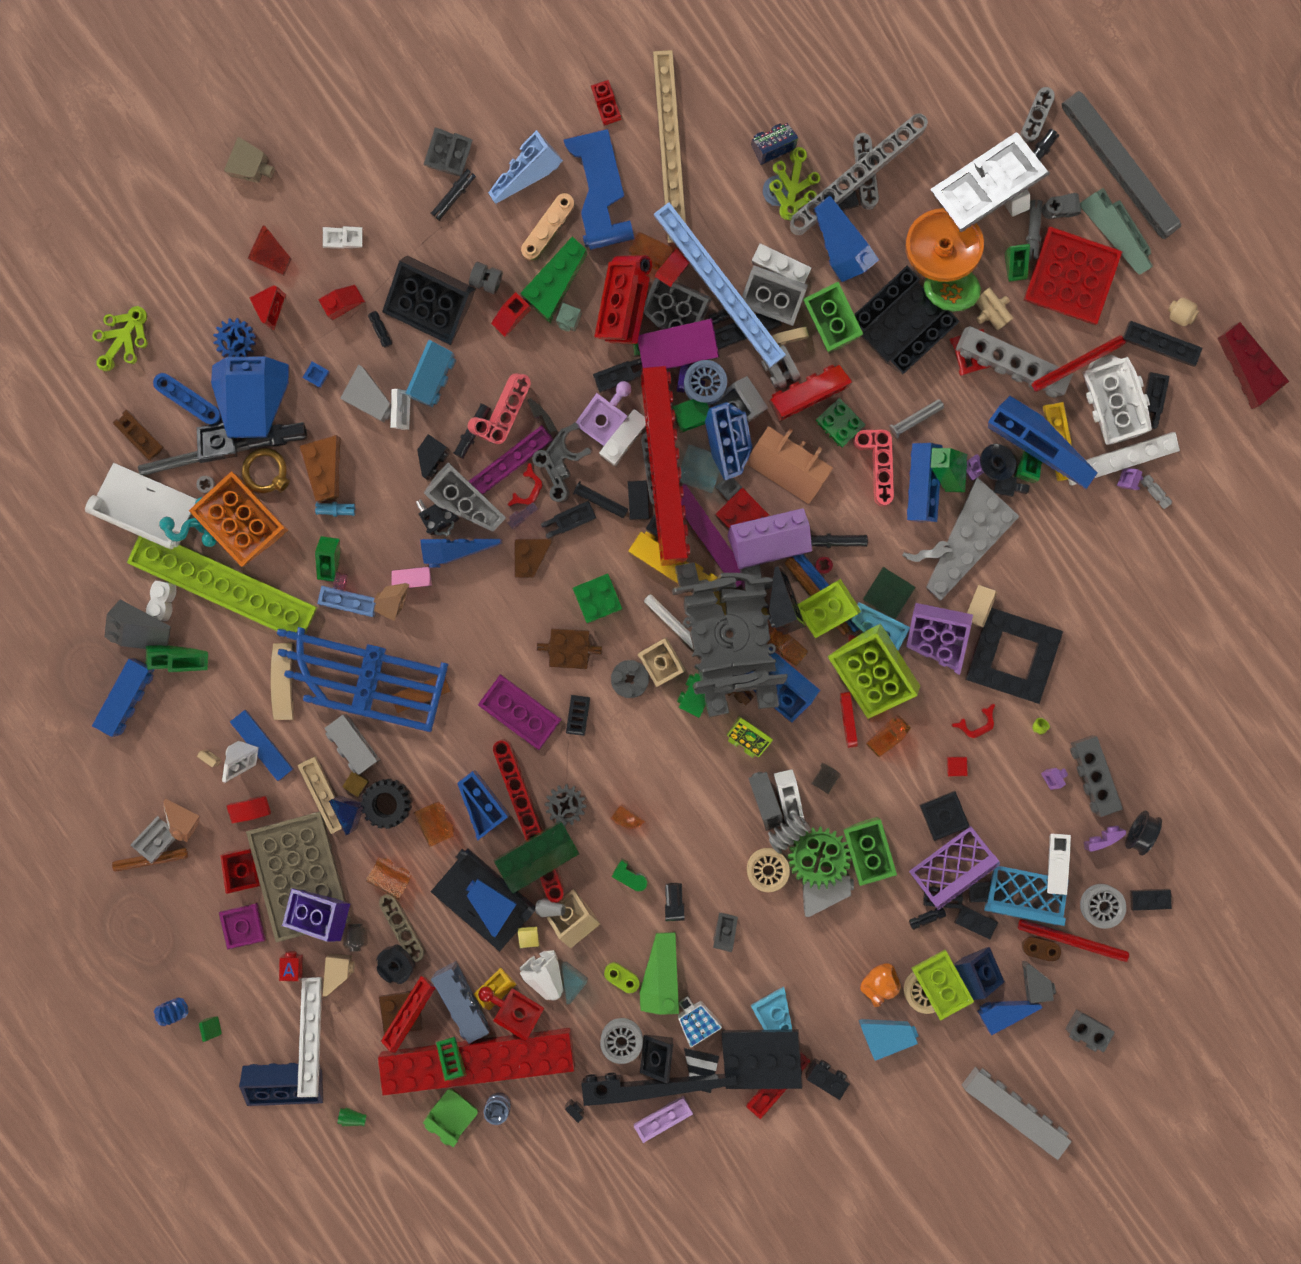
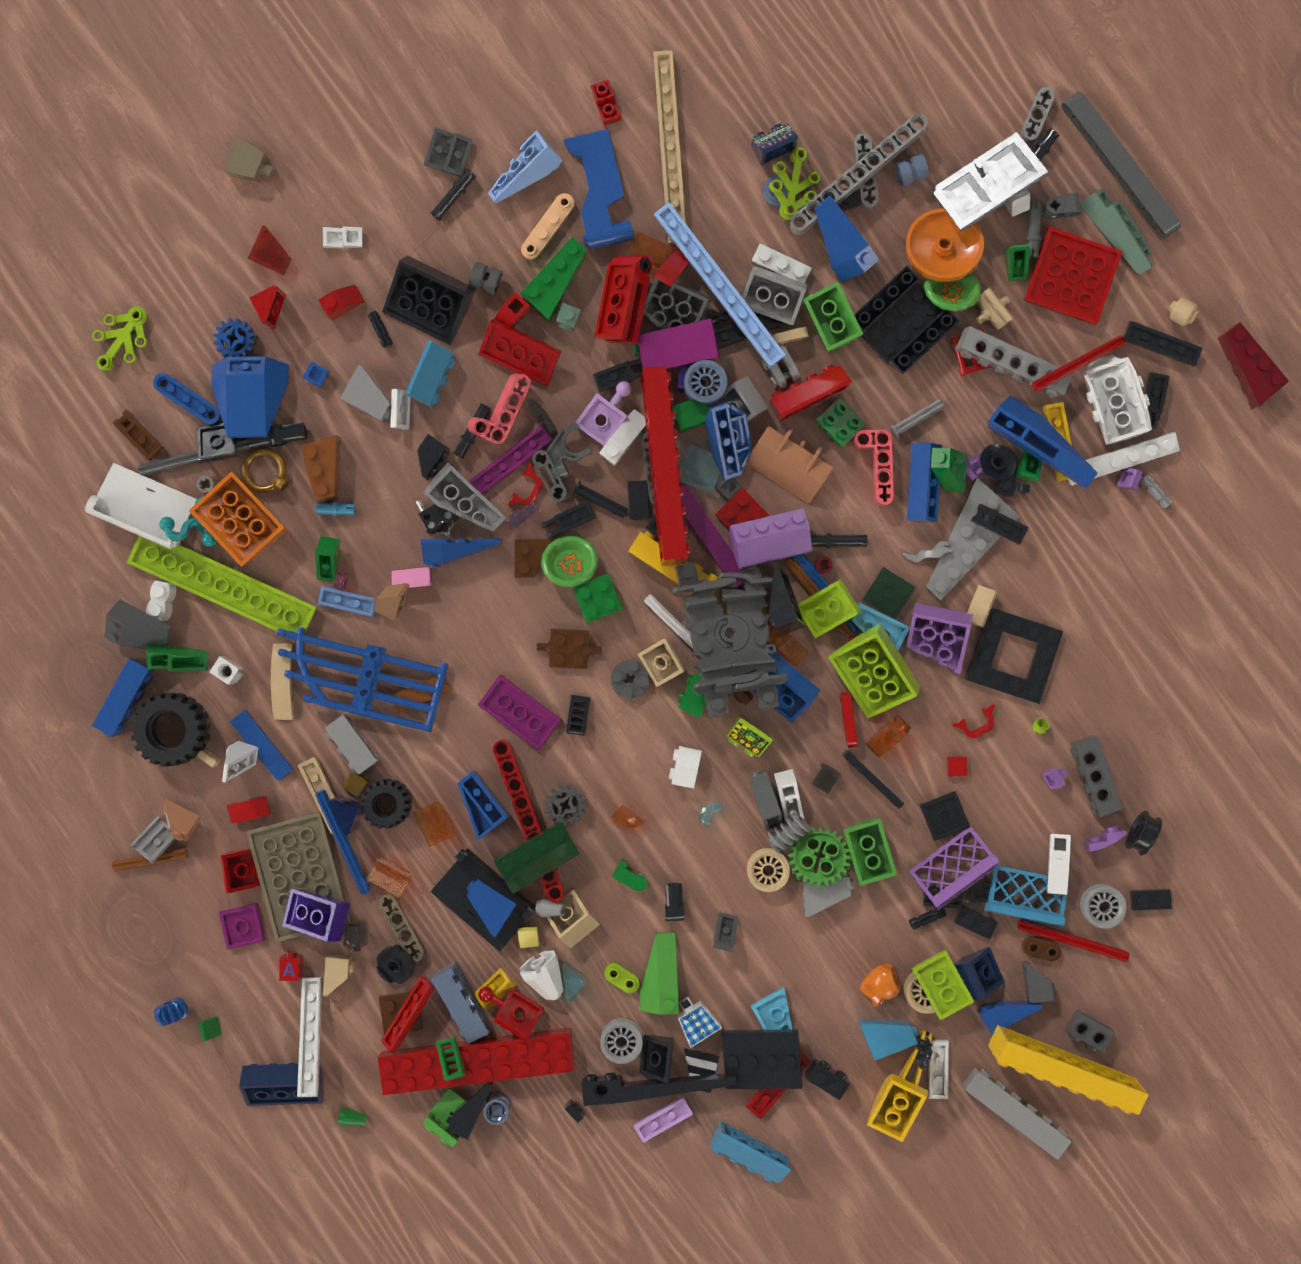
(146, 735): none -> black tyre
(219, 670): none -> white brick
(343, 842): none -> blue axle
(467, 1112): none -> black slope
(519, 352): none -> red tile
(569, 561): none -> bright green piece
(686, 766): none -> white brick
(707, 813): none -> clear light blue arm
(750, 1152): none -> dark azure slope
(872, 779): none -> black tile
(899, 1099): none -> yellow slope
(911, 170): none -> sand blue wheel
(938, 1070): none -> white tile
(1000, 524): none -> black plate
(1067, 1070): none -> yellow brick

